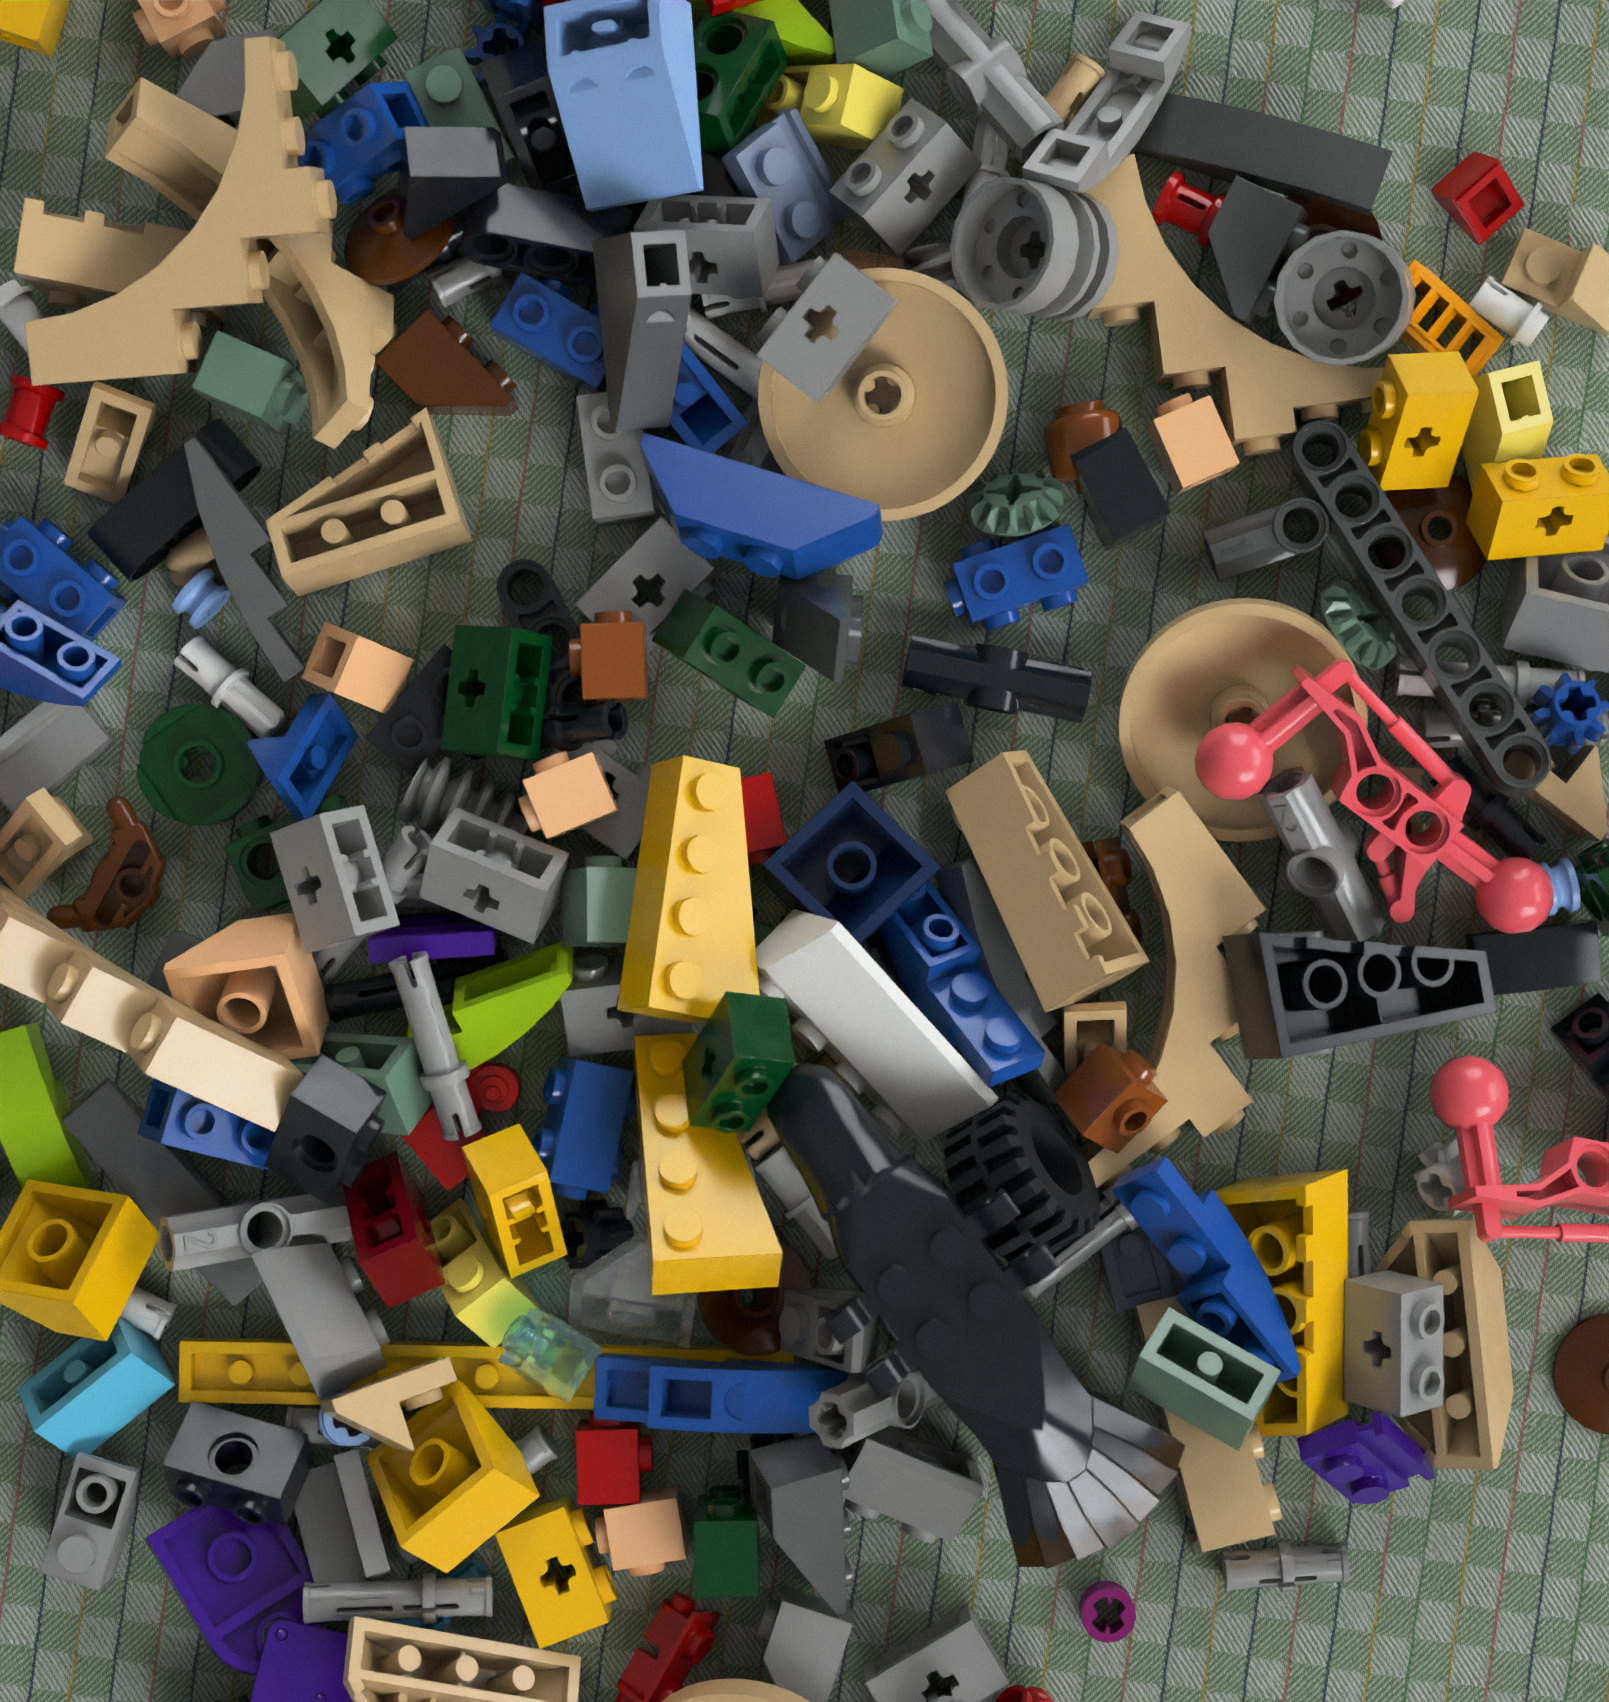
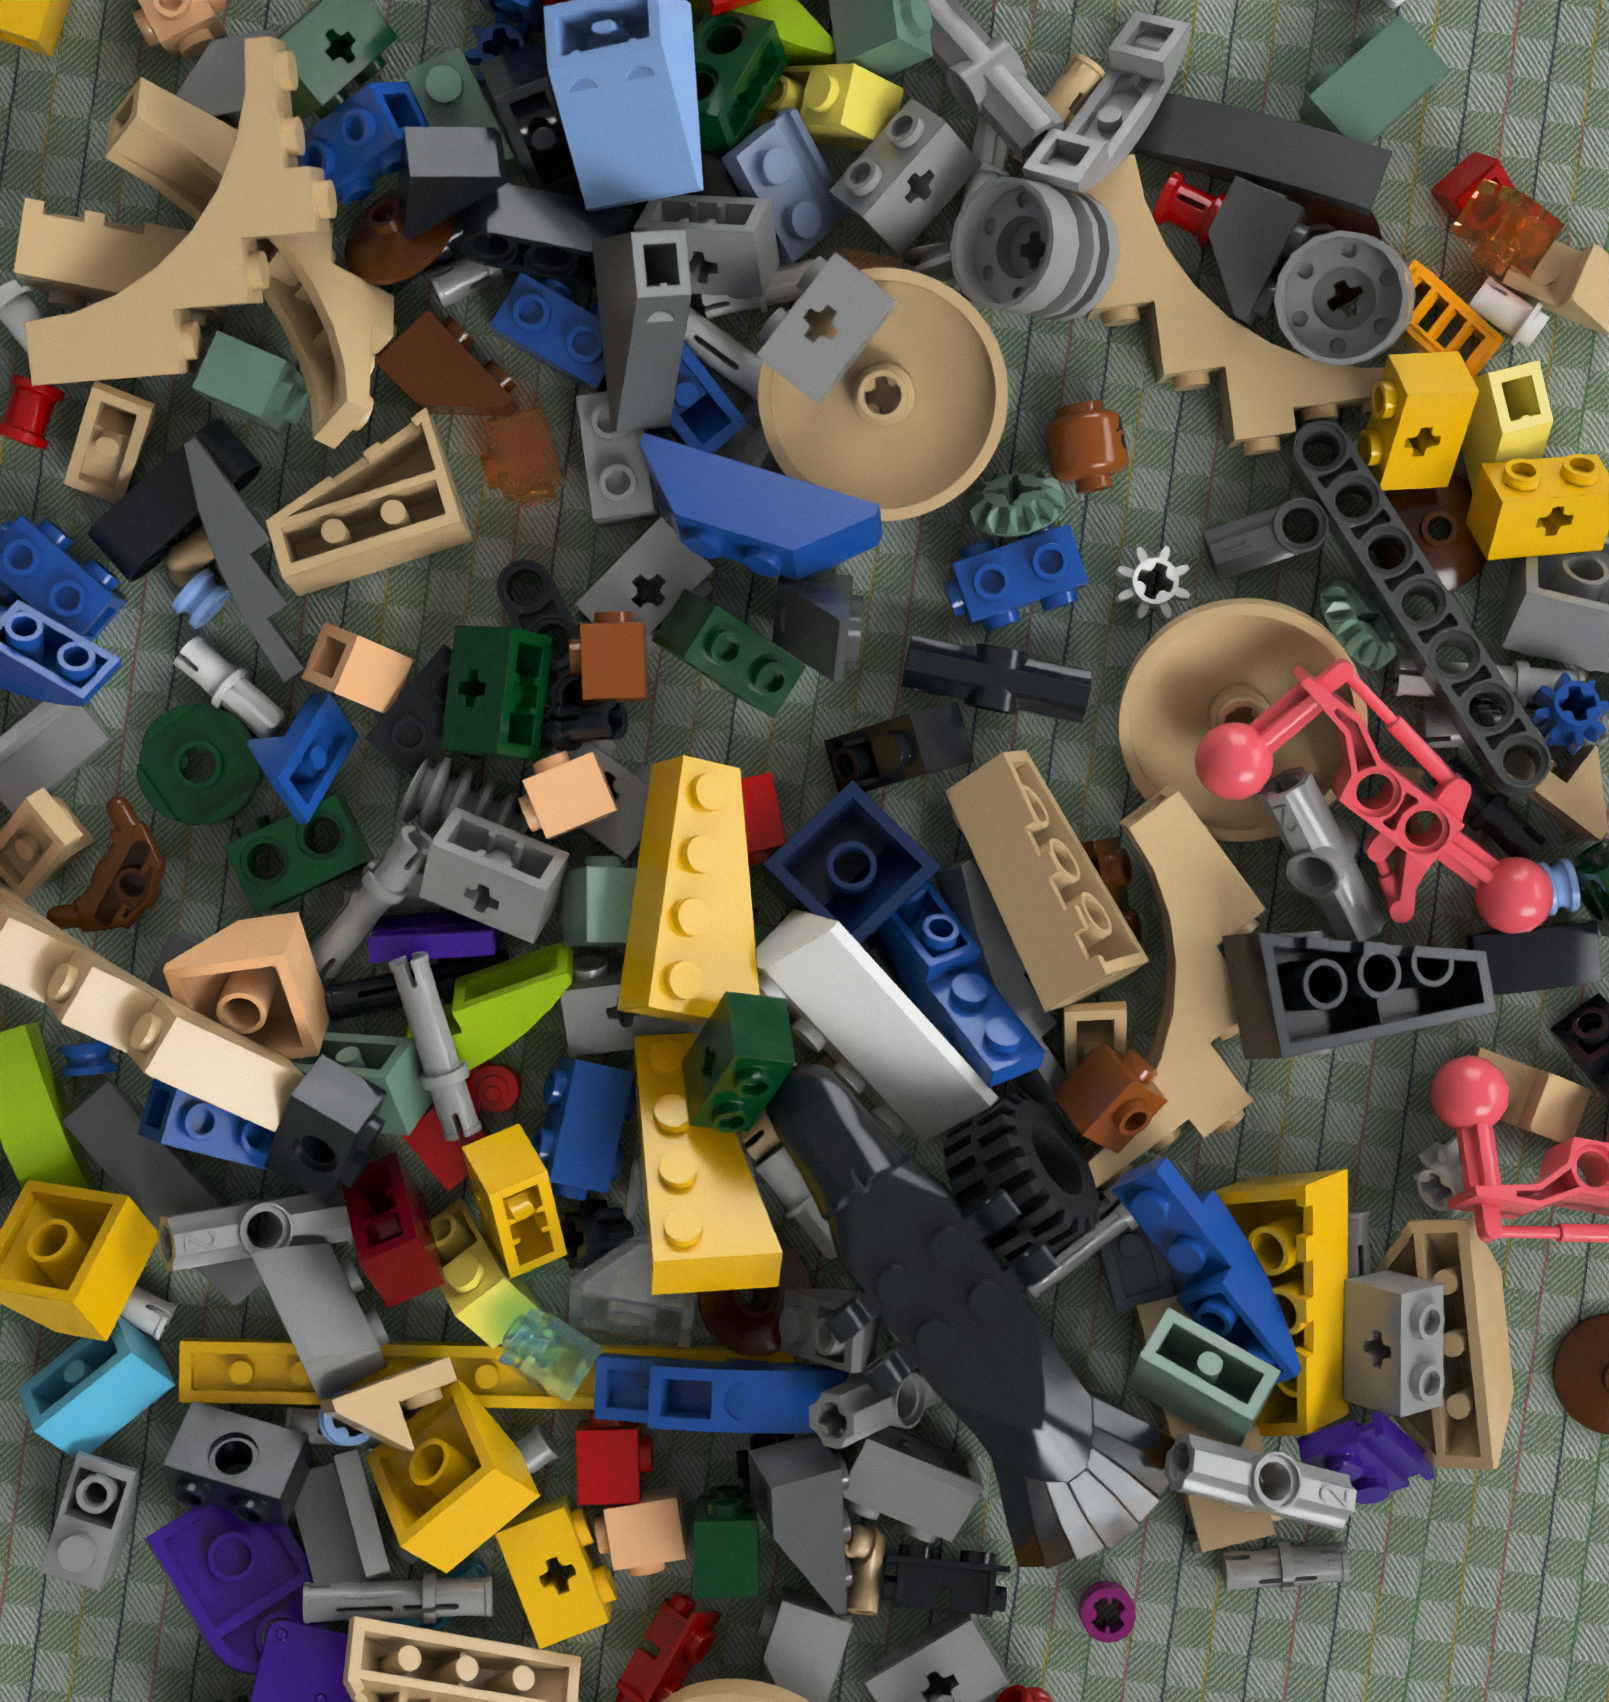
(87, 1059): none -> blue bush
(334, 878): light grey brick -> none
(523, 458): none -> clear orange brick
(868, 1552): none -> tan arm
(969, 1579): none -> black hinge
(1118, 489): black slope -> none
(1168, 577): none -> white gear
(1191, 442): light nougat brick -> none
(1232, 1477): none -> light grey piece
(1376, 85): none -> sand green brick
(1506, 229): none -> clear orange brick
(1539, 1098): none -> tan slope

